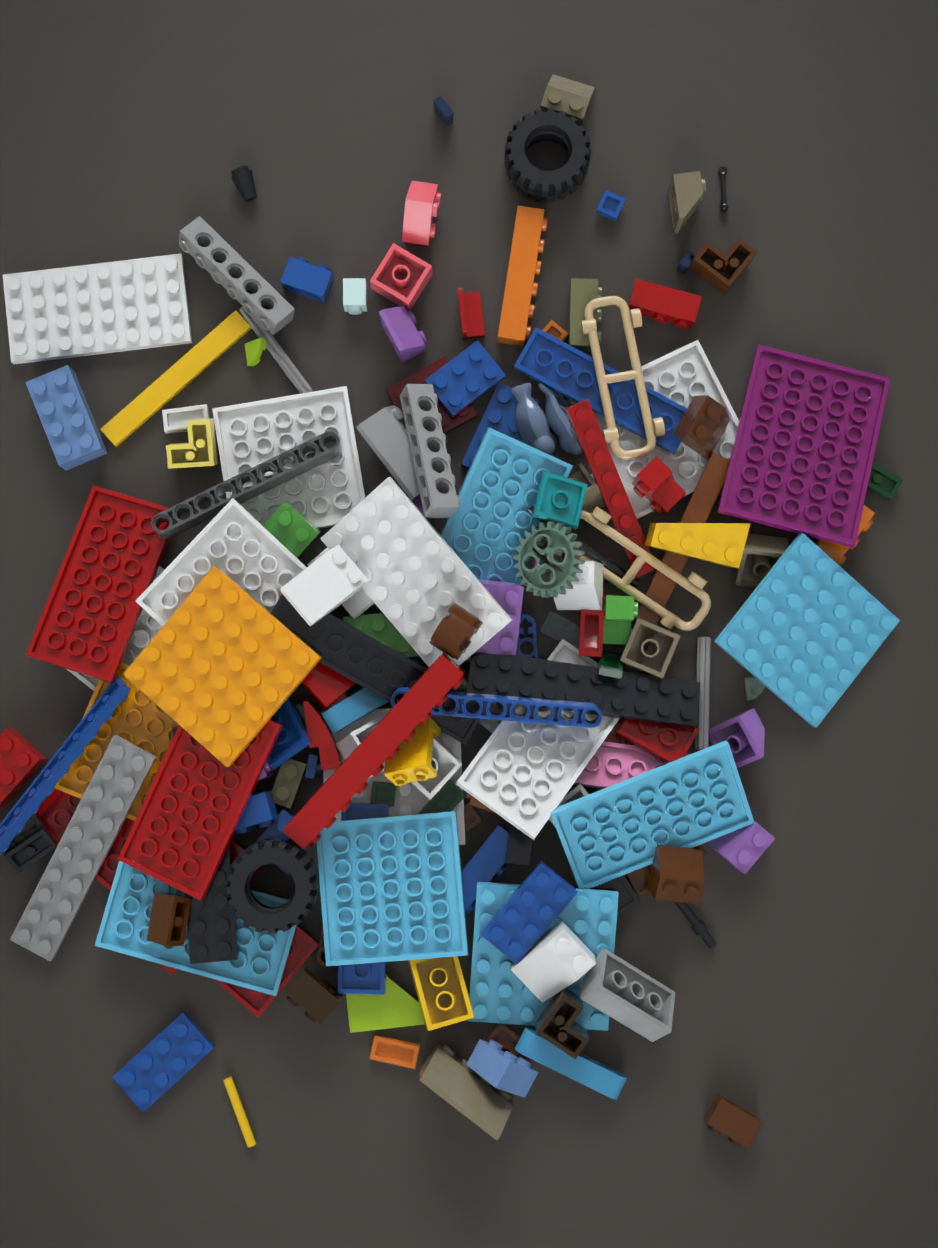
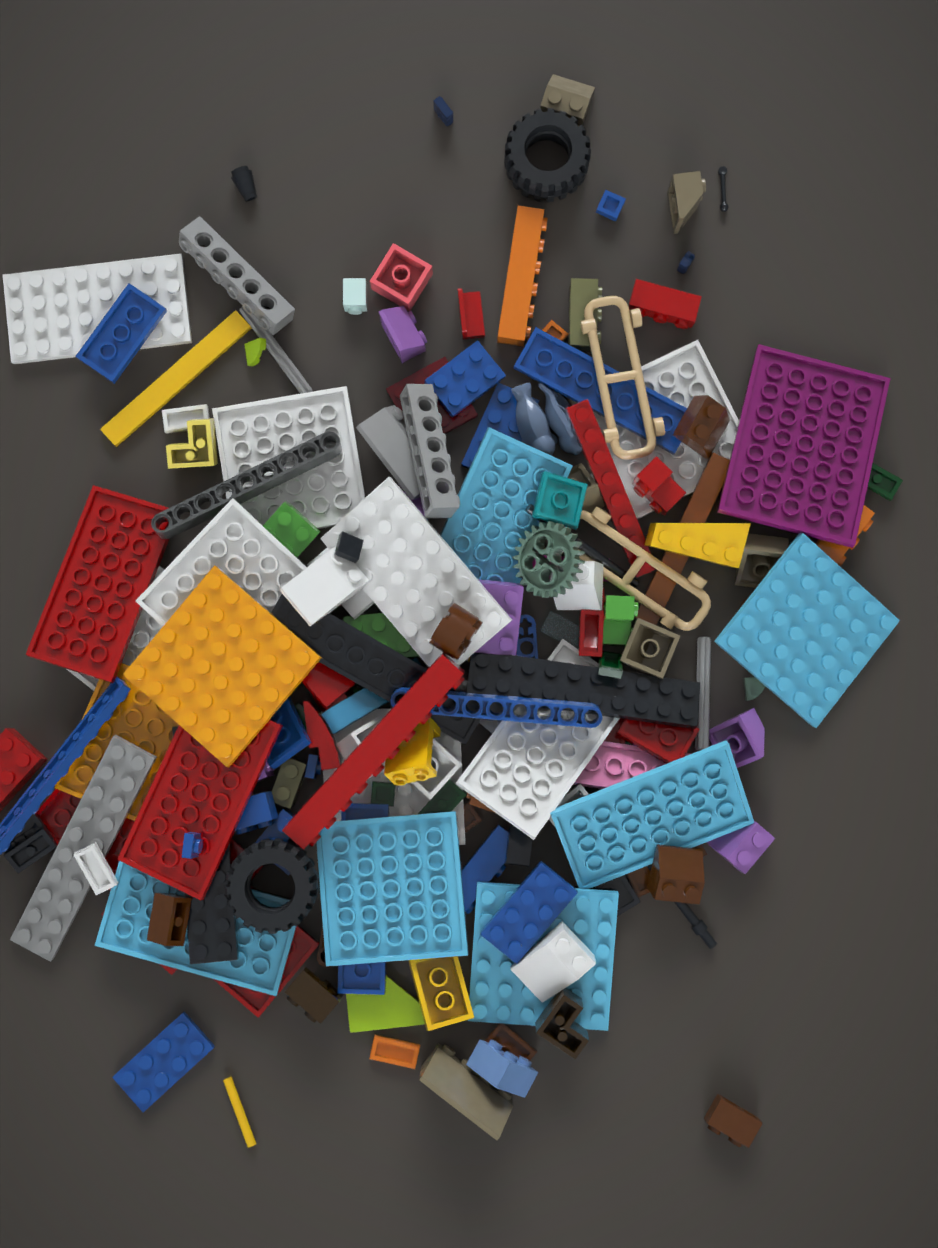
(66, 417): medium blue brick -> none
(95, 868): none -> white tile
(121, 333): none -> blue plate
(192, 845): none -> blue plate
(307, 279): blue brick -> none
(348, 547): none -> black tile
(420, 208): coral brick -> none
(582, 1069): dark azure beam -> none
(629, 996): light grey slope -> none
(723, 269): reddish brown brick -> none

